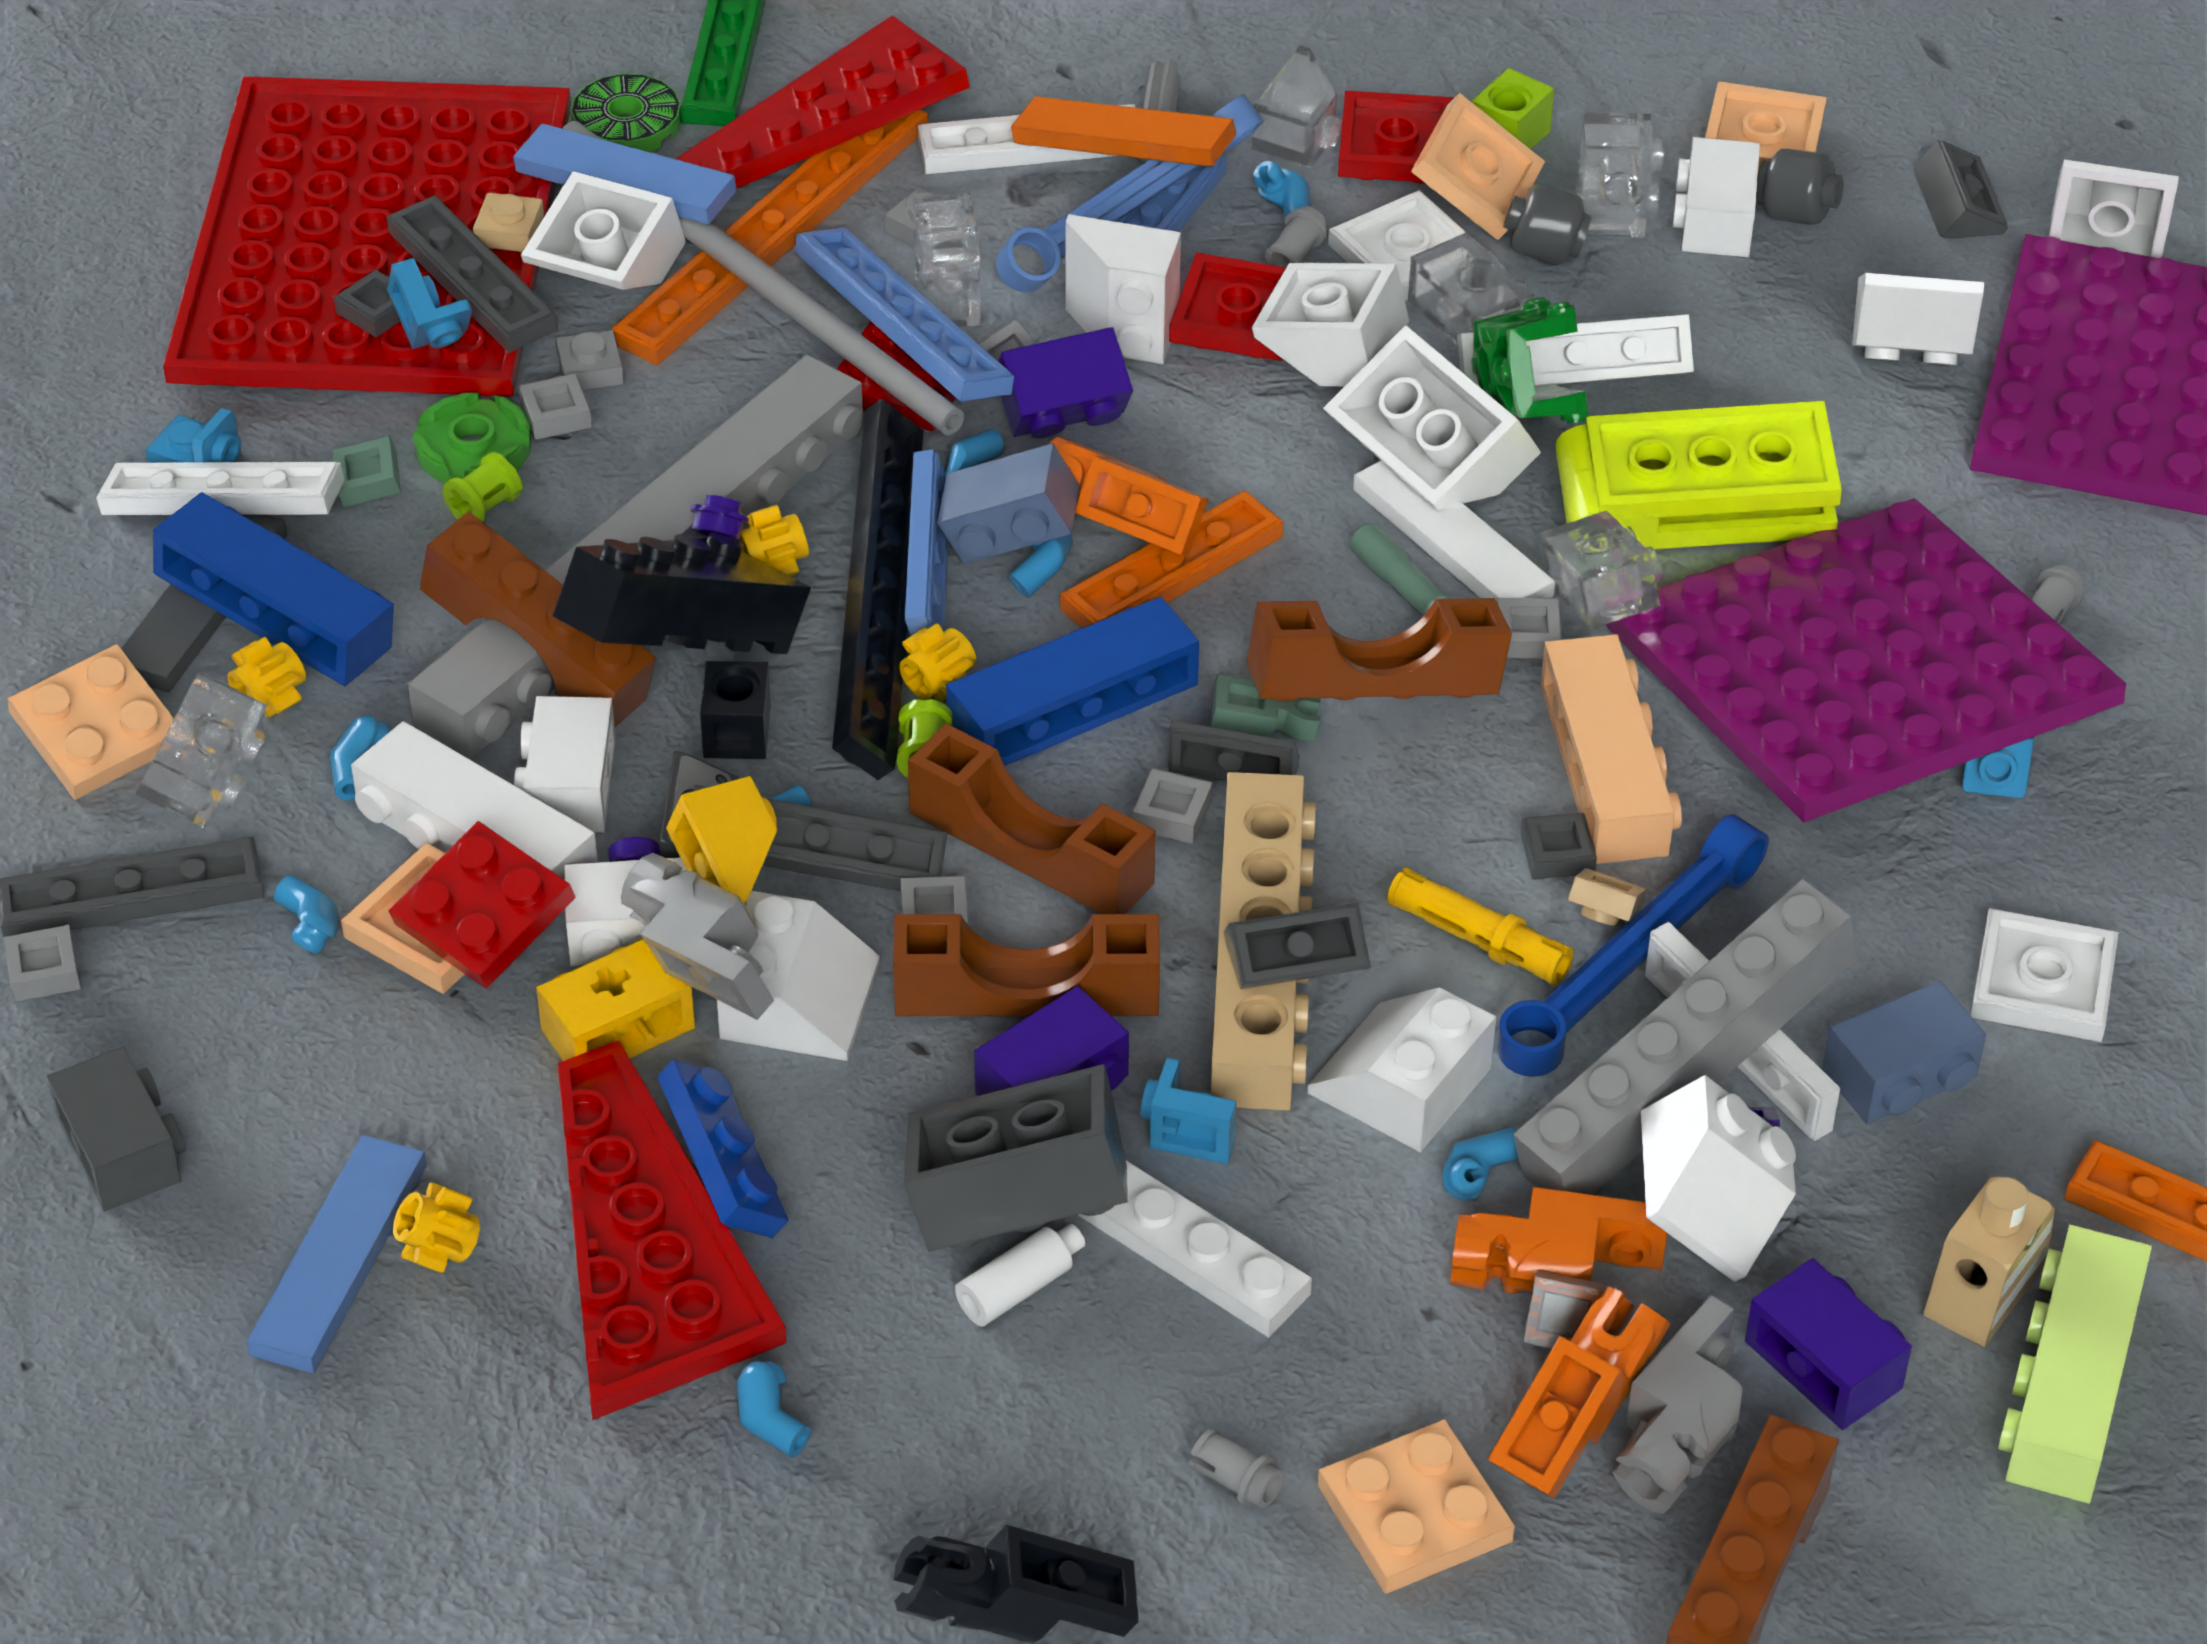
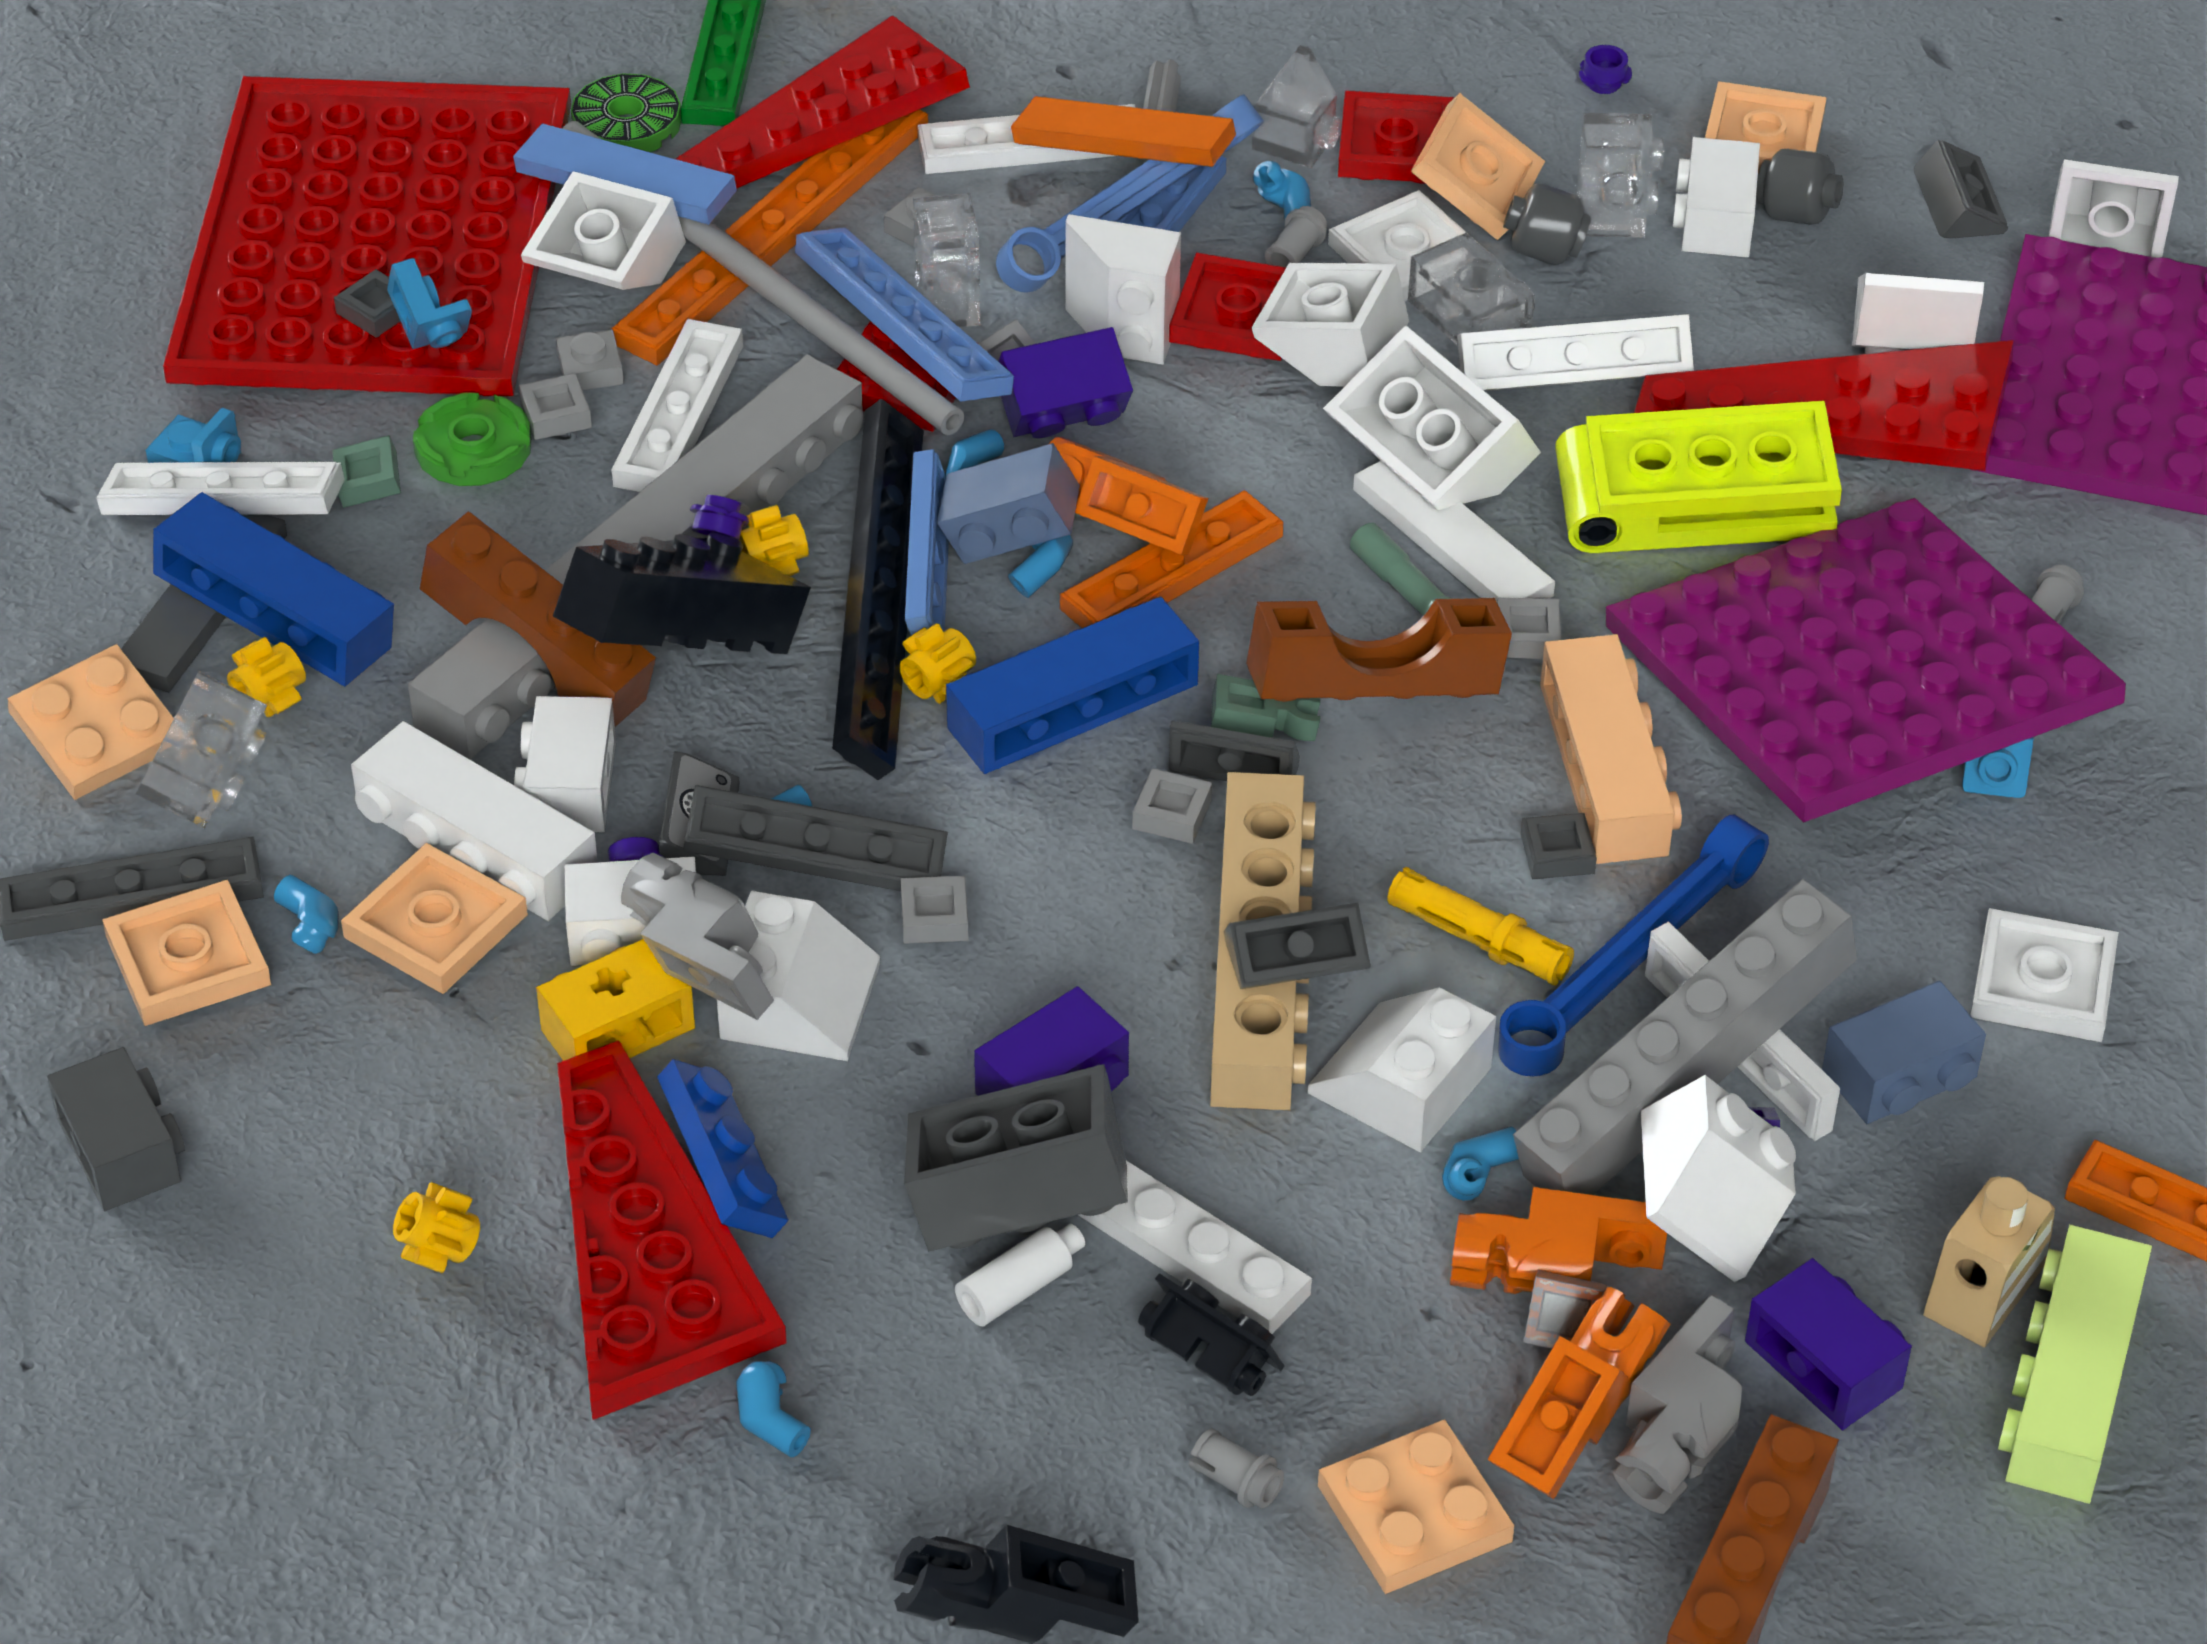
(41, 963): light grey plate -> none
(186, 952): none -> light nougat plate
(336, 1254): medium blue tile -> none
(353, 743): dark azure arm -> none
(472, 273): dark grey tile -> none
(482, 904): red plate -> none
(483, 487): lime bush -> none
(508, 221): tan plate -> none
(678, 403): none -> white plate
(724, 834): yellow slope -> none
(735, 710): black brick -> none
(917, 724): lime bush -> none
(955, 972): dark orange arch -> none
(969, 794): dark orange arch -> none
(1187, 1120): dark azure bracket -> none
(1234, 1348): none -> black hinge
(1505, 362): green piece -> none
(1519, 106): lime brick -> none
(1601, 569): clear brick -> none
(1605, 69): none -> dark purple plate
(1606, 897): tan plate -> none
(1886, 405): none -> red wing

